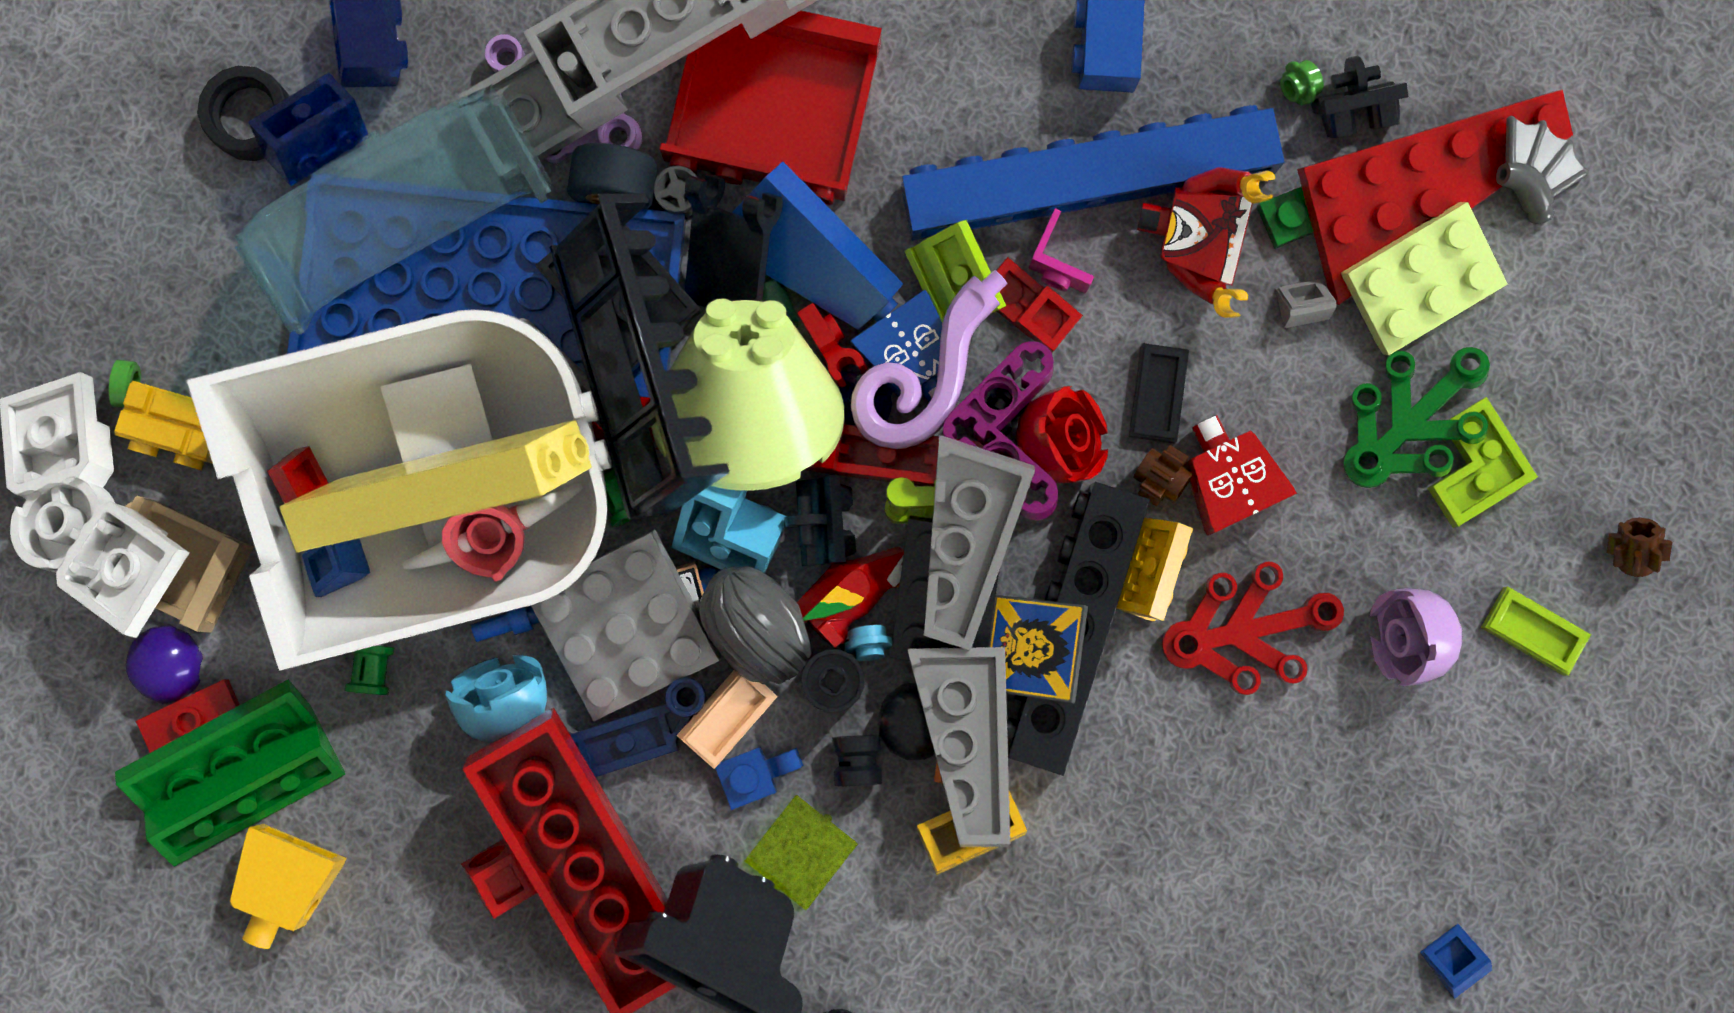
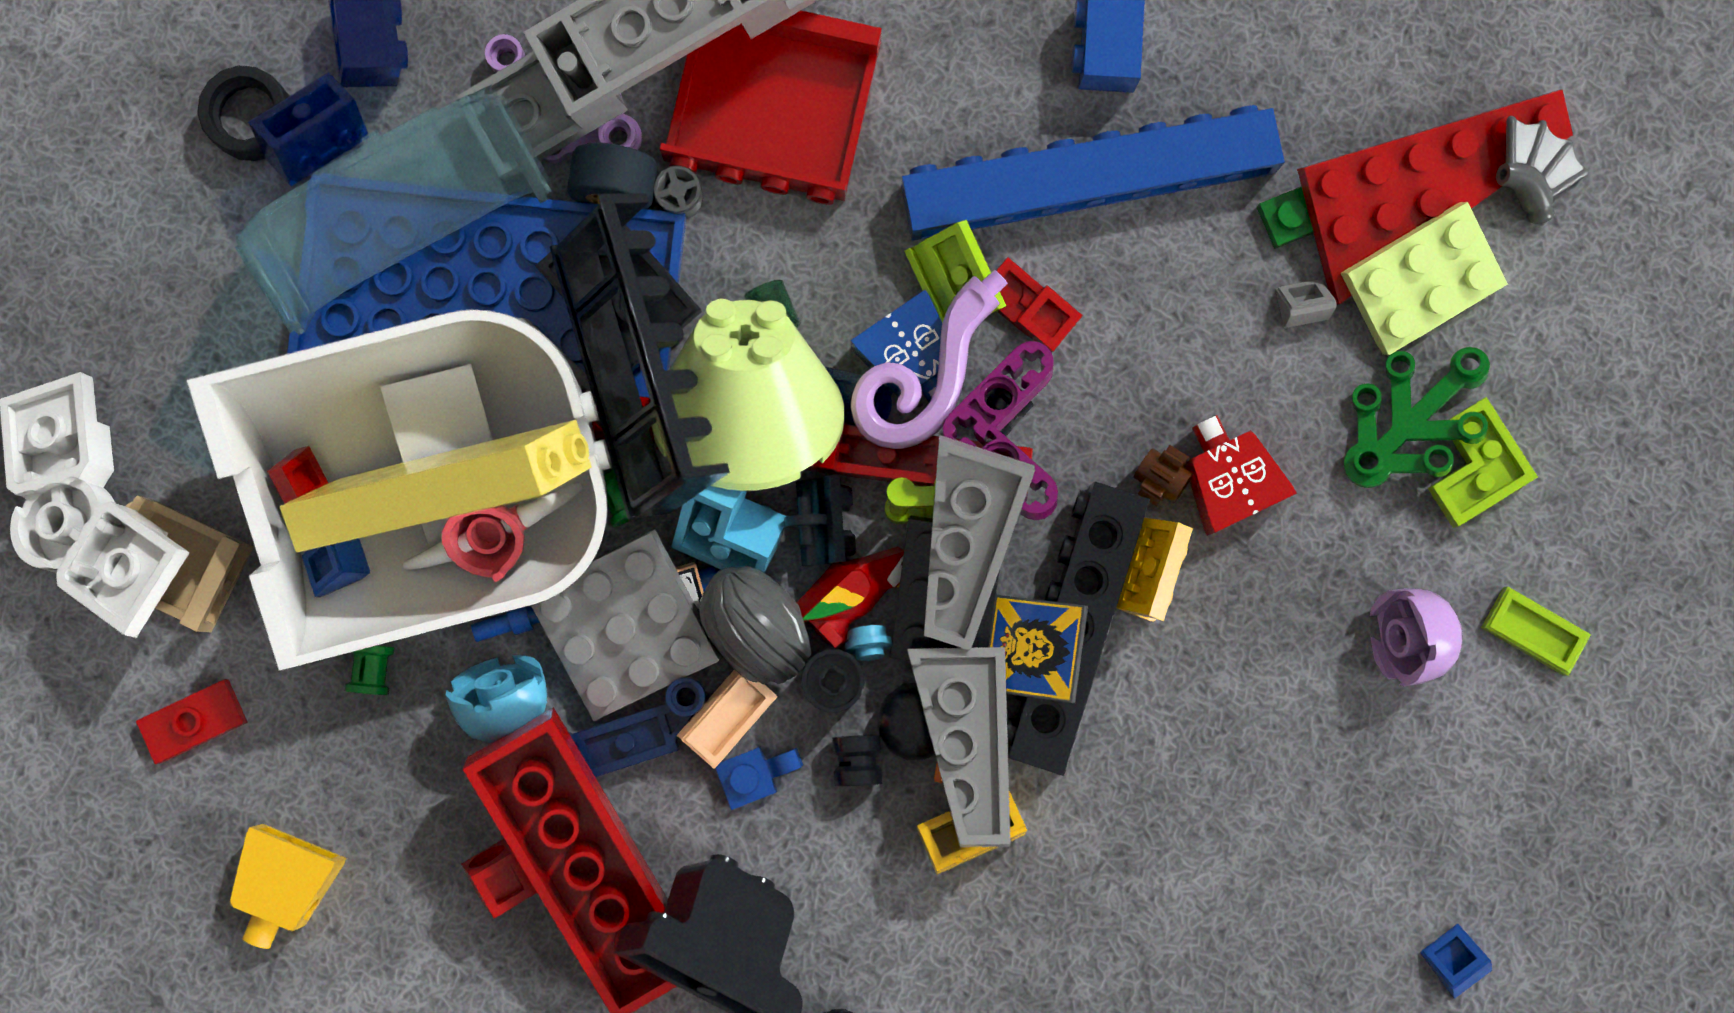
(121, 376): bright green tile -> none
(162, 421): yellow brick -> none
(164, 664): dark purple hair -> none
(230, 773): green slope -> none
(724, 248): black flag -> none
(801, 852): clear neon green piece -> none
(822, 256): blue slope -> none
(826, 336): red plate -> none
(1054, 272): dark pink bracket -> none
(1064, 434): red cylinder -> none
(1158, 393): black tile -> none
(1207, 231): torso -> none
(1243, 630): red plant -> none
(1301, 82): bright green plate -> none
(1380, 99): black hips -> none
(1639, 547): reddish brown gear -> none

